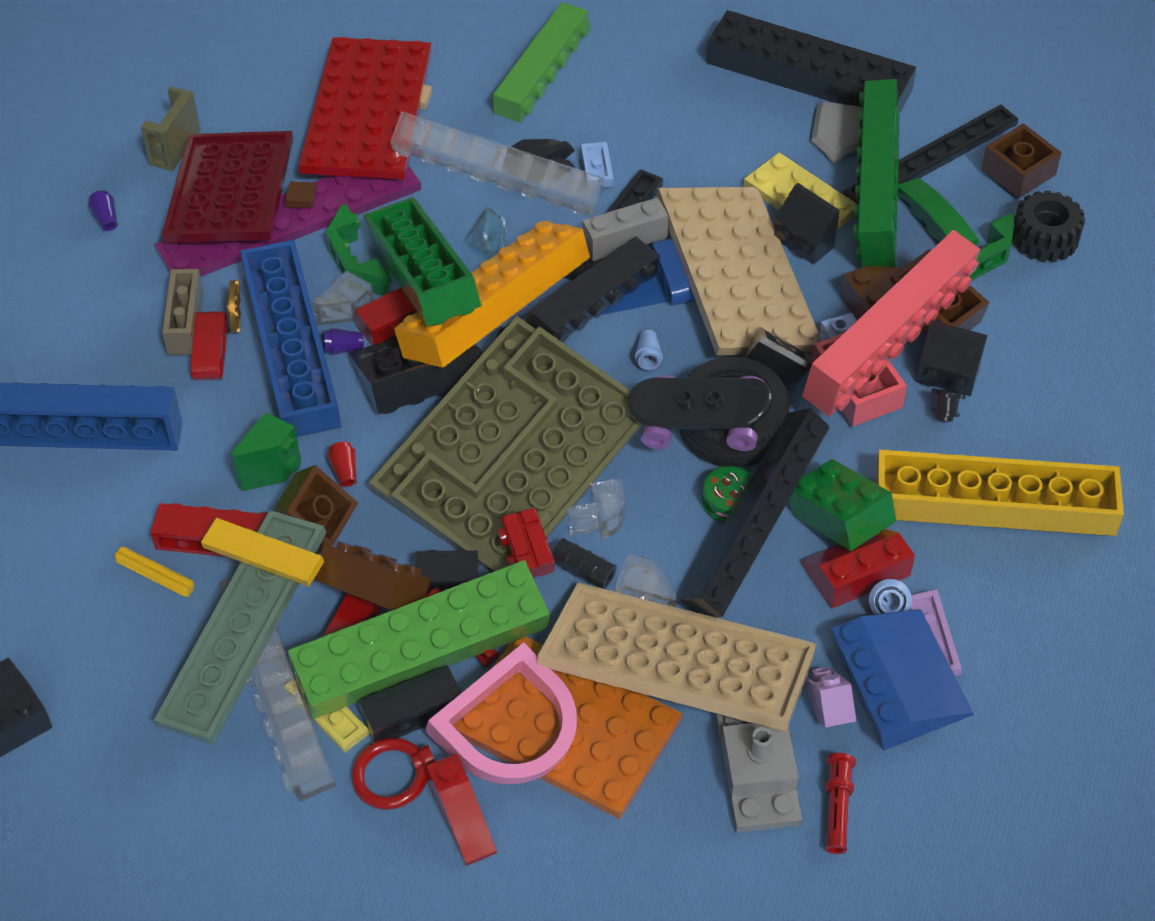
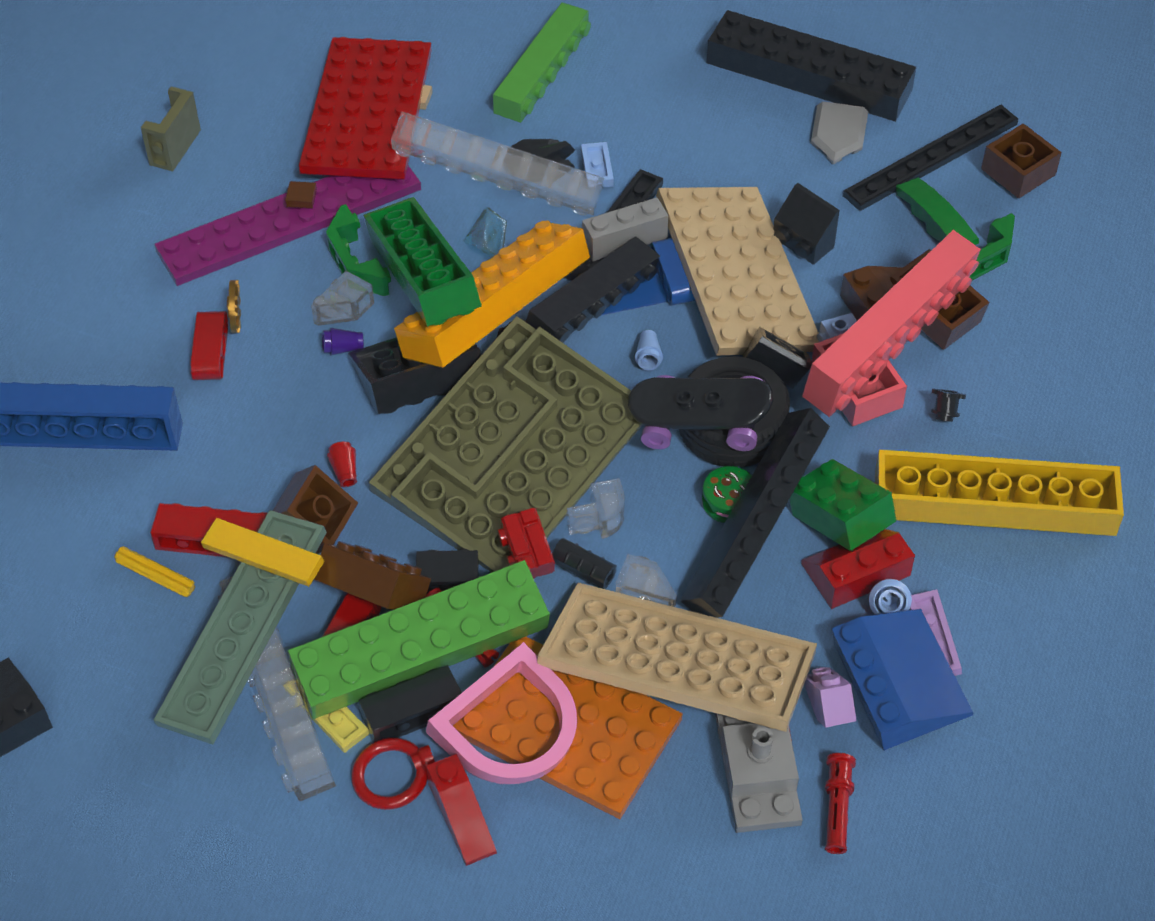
(103, 209): dark purple cone -> none
(182, 305): dark tan brick -> none
(228, 187): dark red plate -> none
(266, 454): green slope -> none
(290, 338): blue brick -> none
(382, 315): red brick -> none
(780, 175): light yellow plate -> none
(877, 174): green brick -> none
(951, 358): black slope -> none
(1048, 226): black tyre -> none

